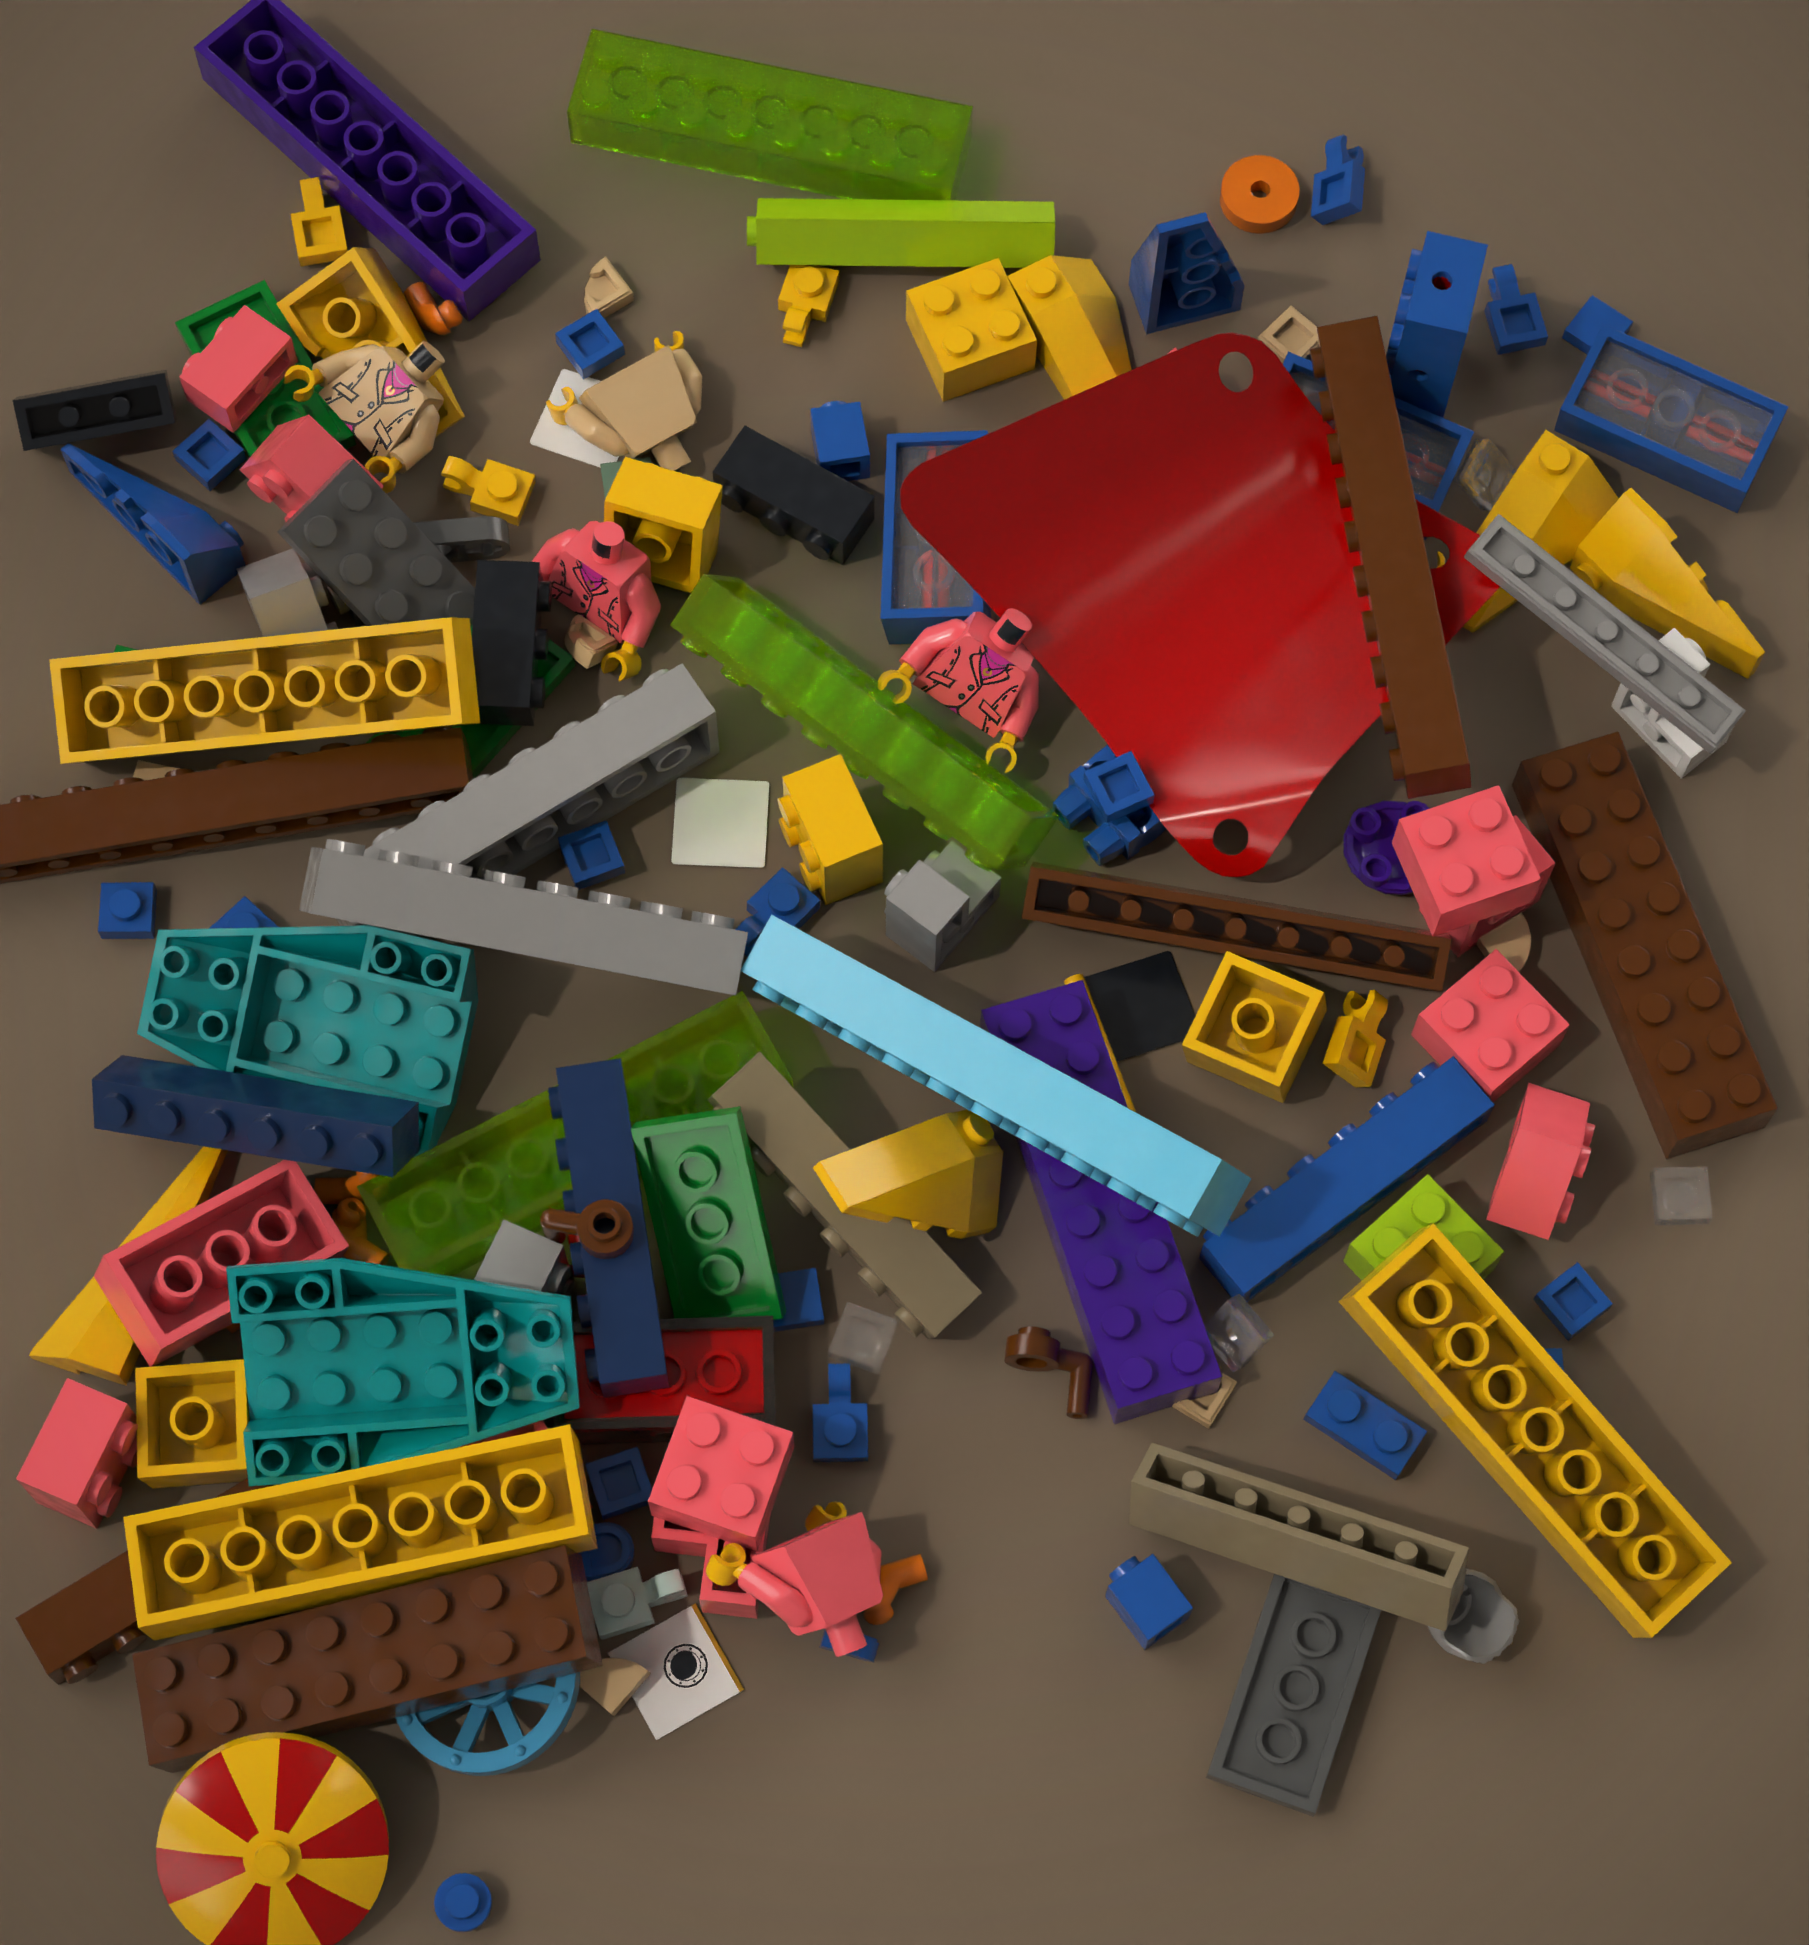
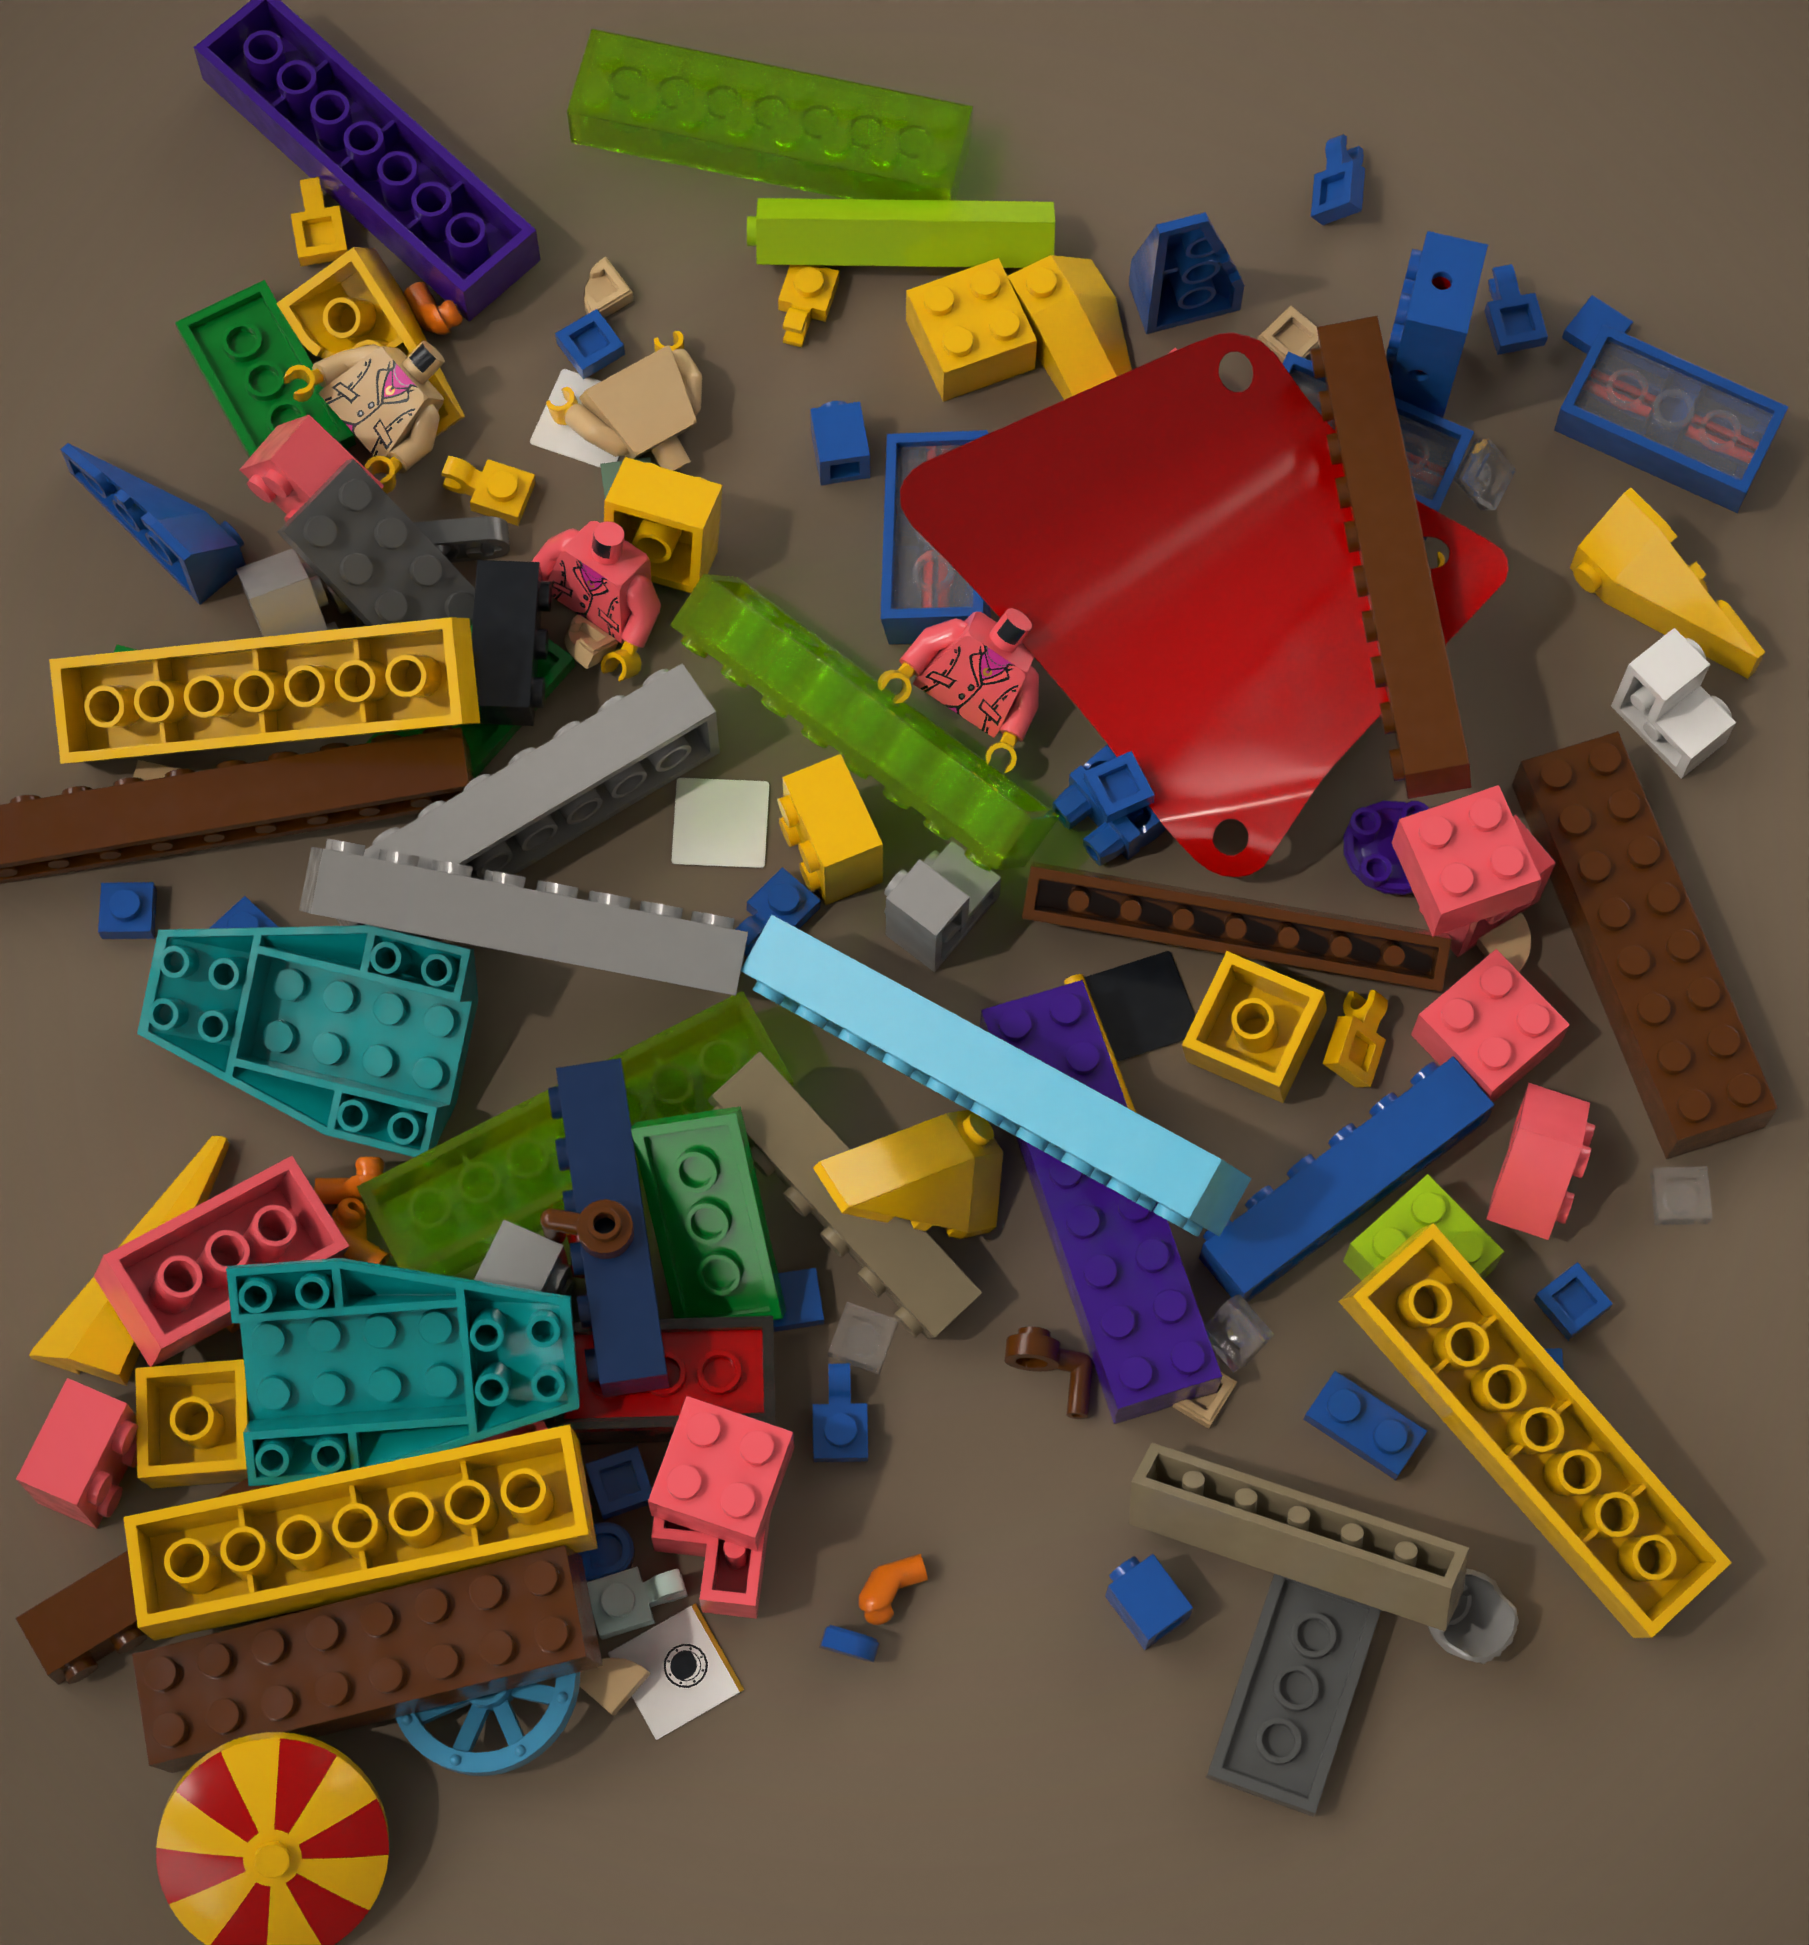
(94, 410): black brick -> none
(209, 454): blue plate -> none
(238, 368): coral brick -> none
(256, 1115): dark blue brick -> none
(463, 1902): blue plate -> none
(591, 855): blue plate -> none
(793, 496): black brick -> none
(814, 1577): coral torso -> none
(1264, 175): orange piece -> none
(1552, 501): yellow wedge -> none
(1604, 634): light grey tile -> none

